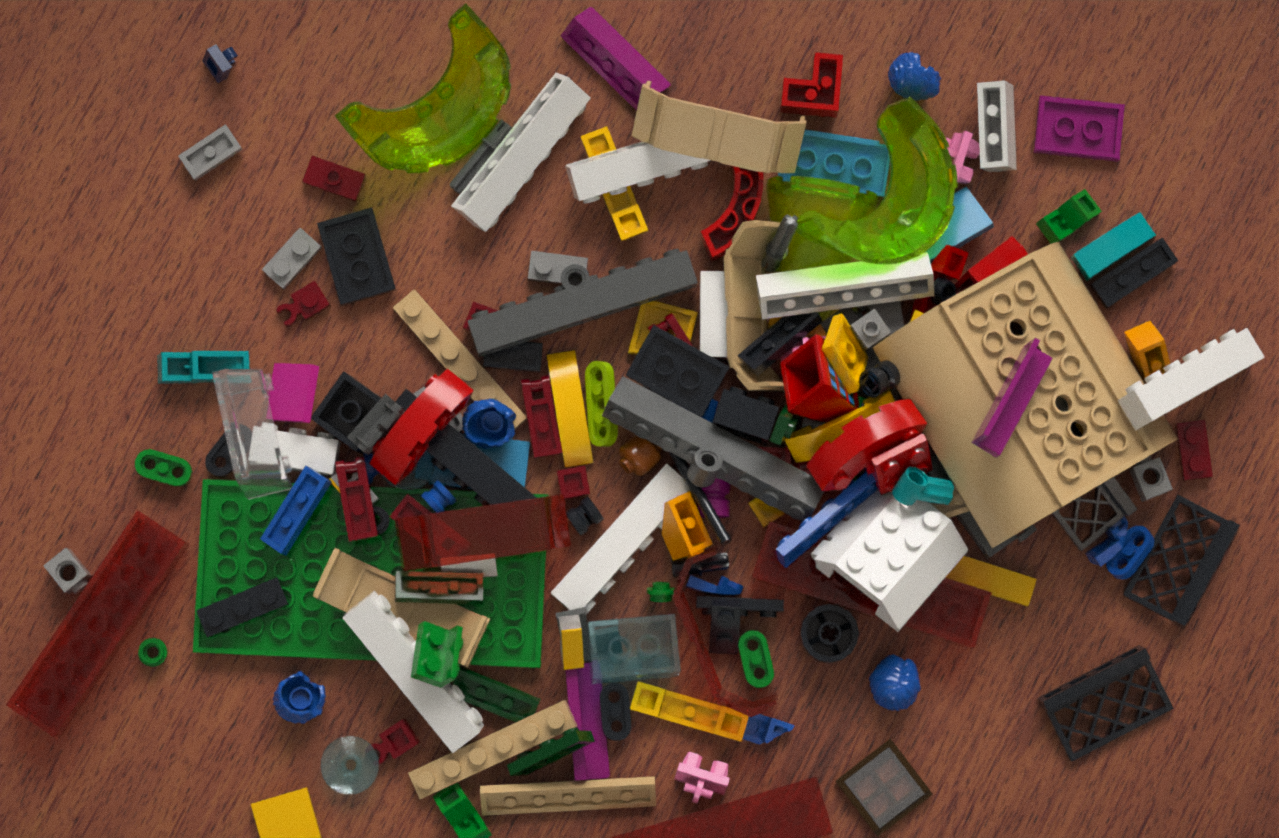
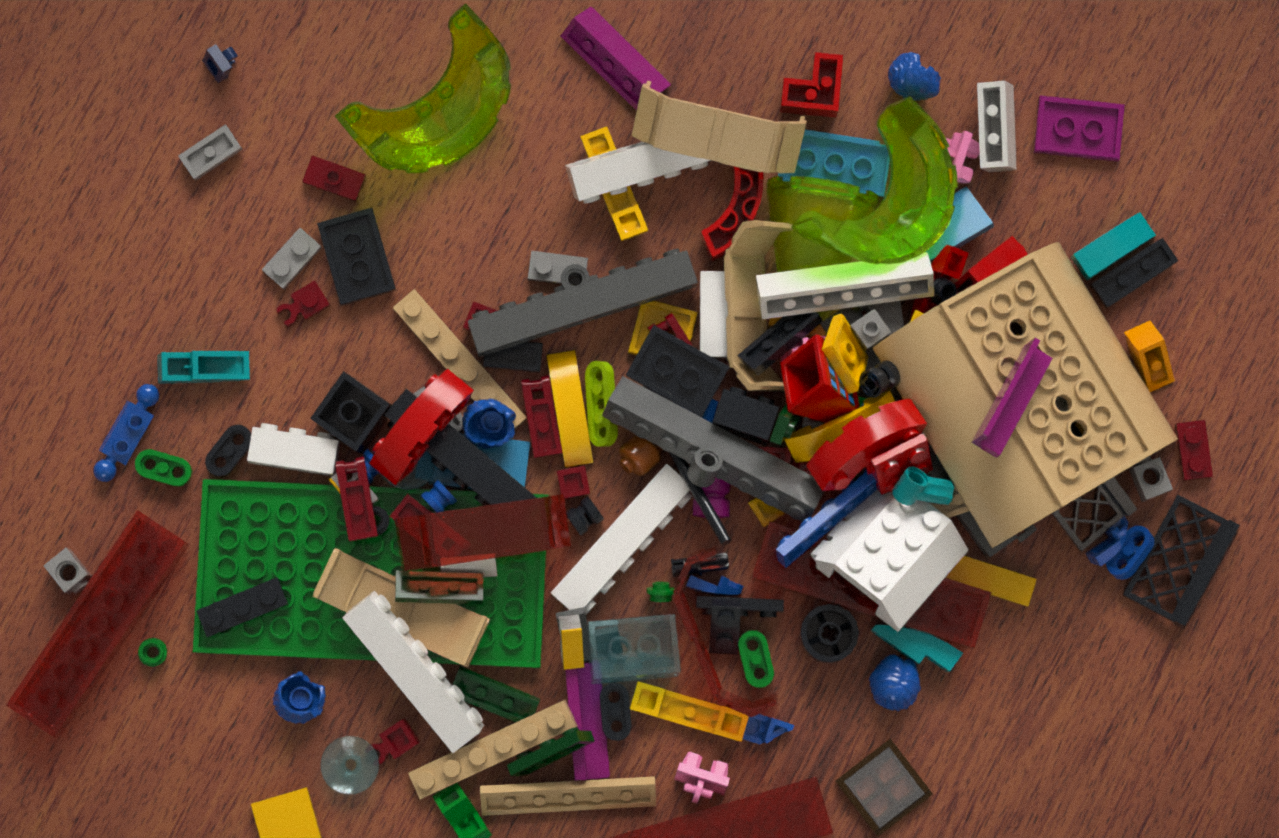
(126, 432): none -> blue plate
(251, 431): clear windscreen -> none
(293, 392): dark pink tile -> none
(295, 510): blue plate -> none
(376, 424): dark grey hinge -> none
(437, 654): green bracket -> none
(481, 155): dark grey axle -> none
(521, 152): white brick -> none
(683, 527): light orange slope -> none
(778, 248): dark grey axle -> none
(917, 645): none -> teal slope
(1068, 217): green slope -> none
(1101, 678): black fence -> none
(1191, 378): white brick -> none

